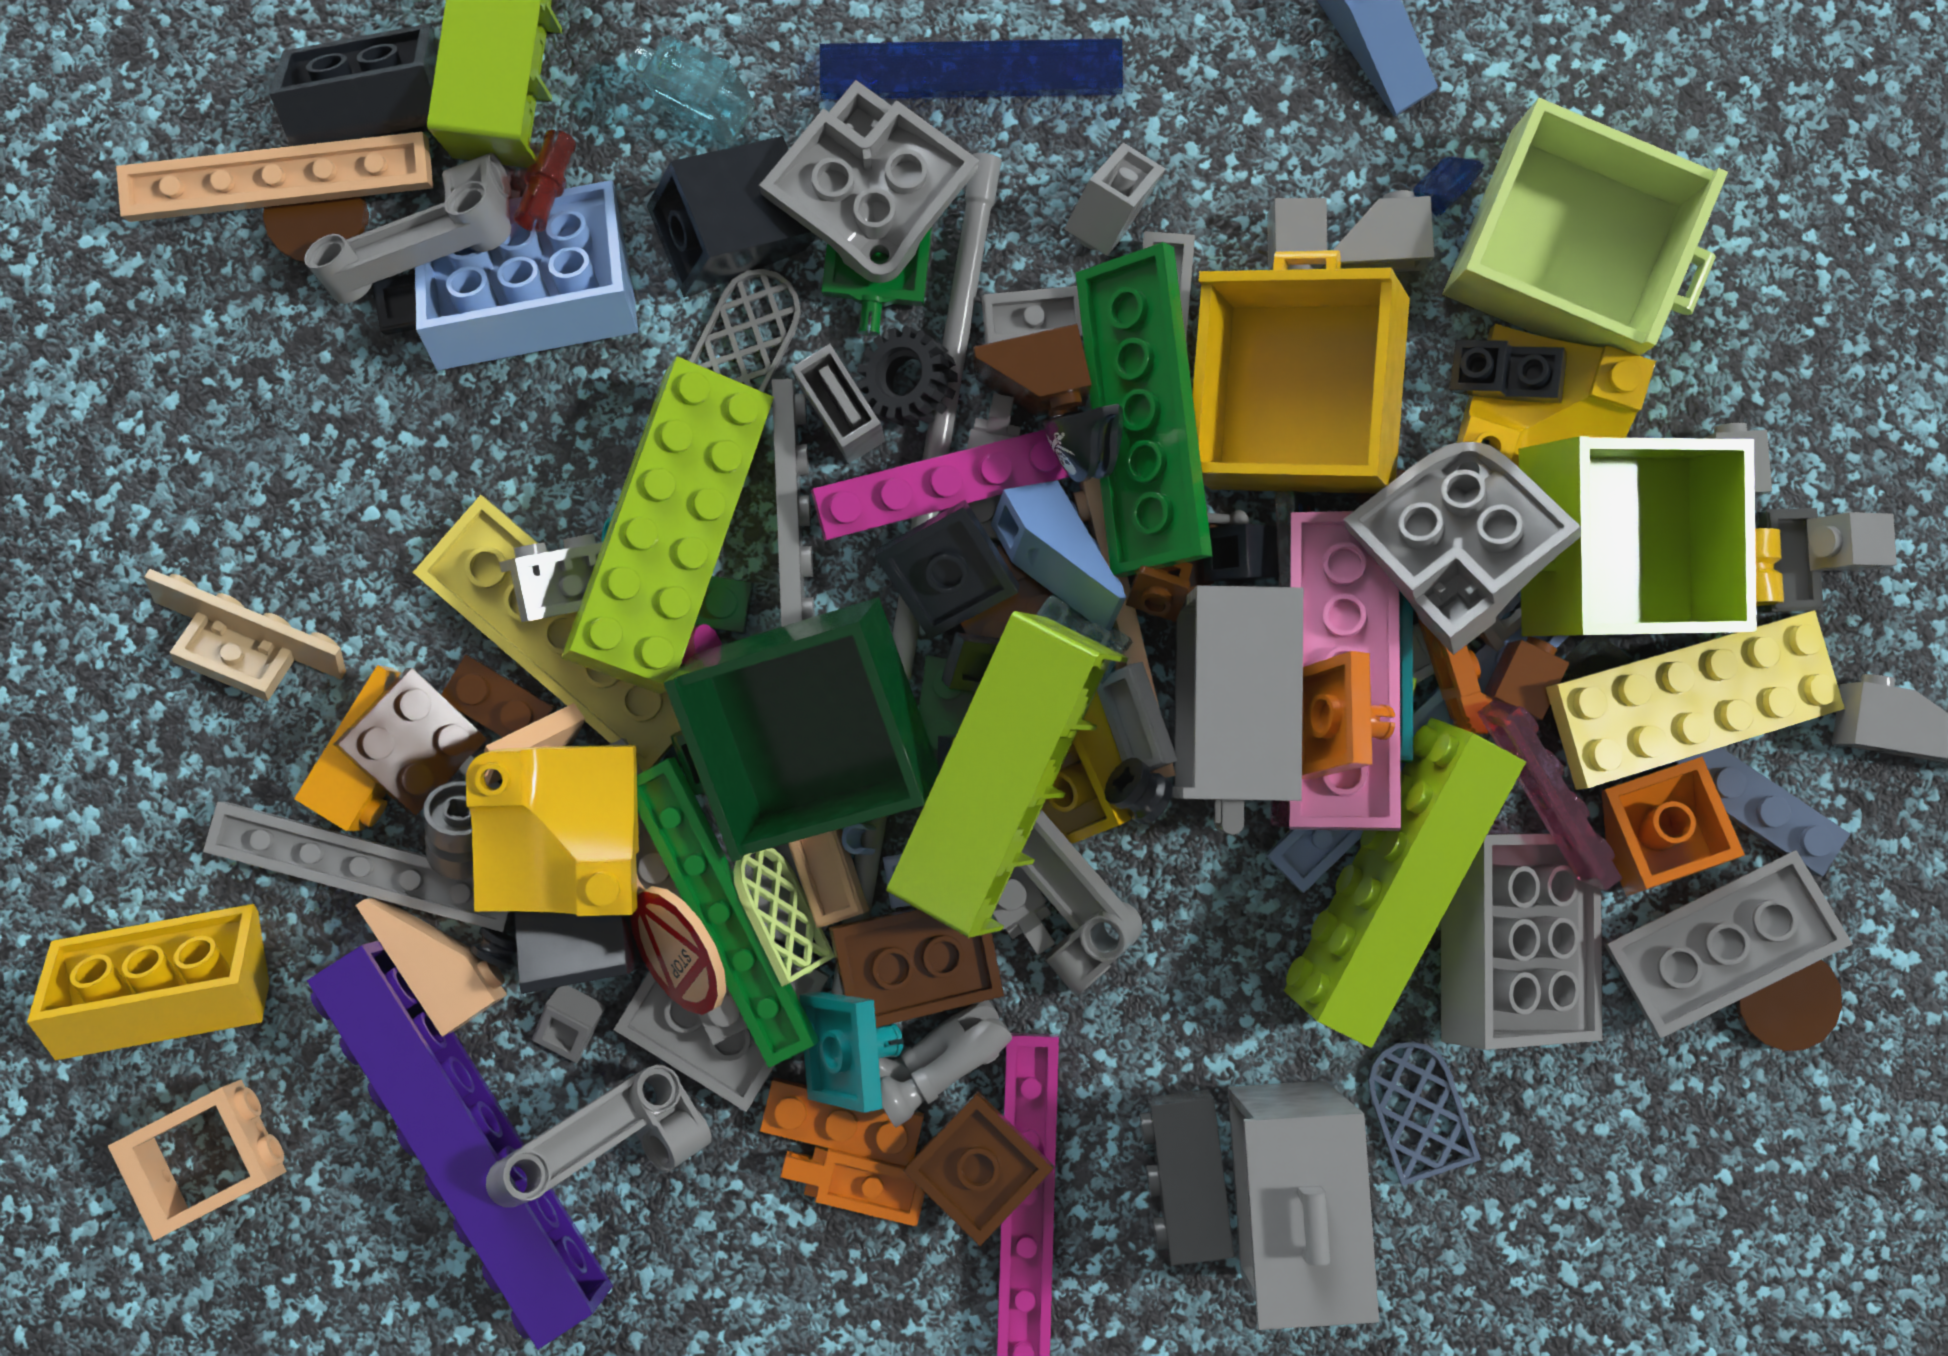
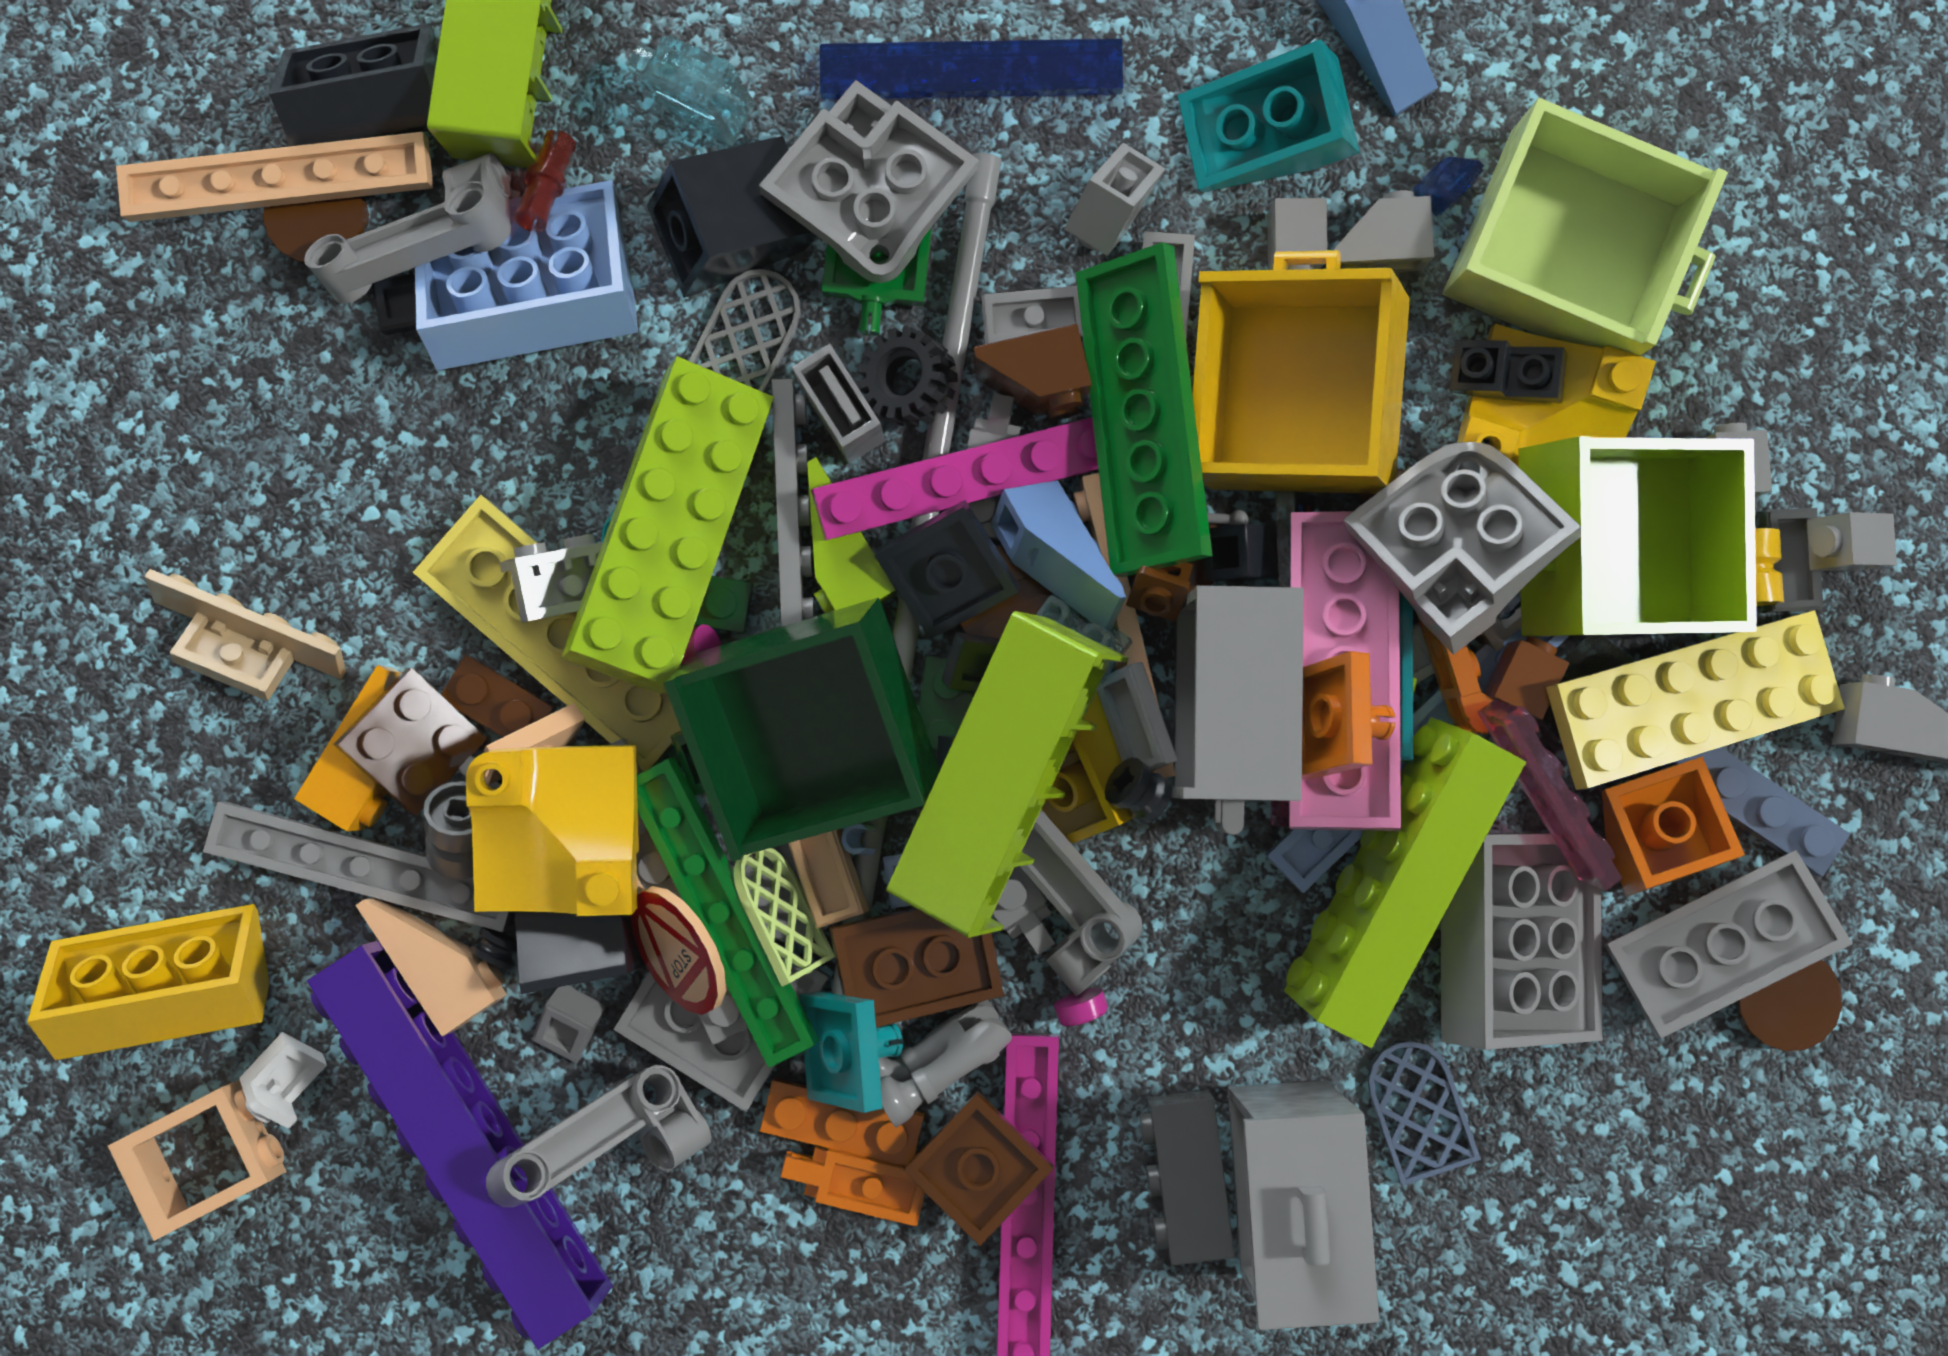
(279, 1079): none -> white bracket
(843, 564): none -> lime slope
(1081, 1009): none -> dark pink tile
(1086, 441): black hat -> none
(1269, 119): none -> teal slope

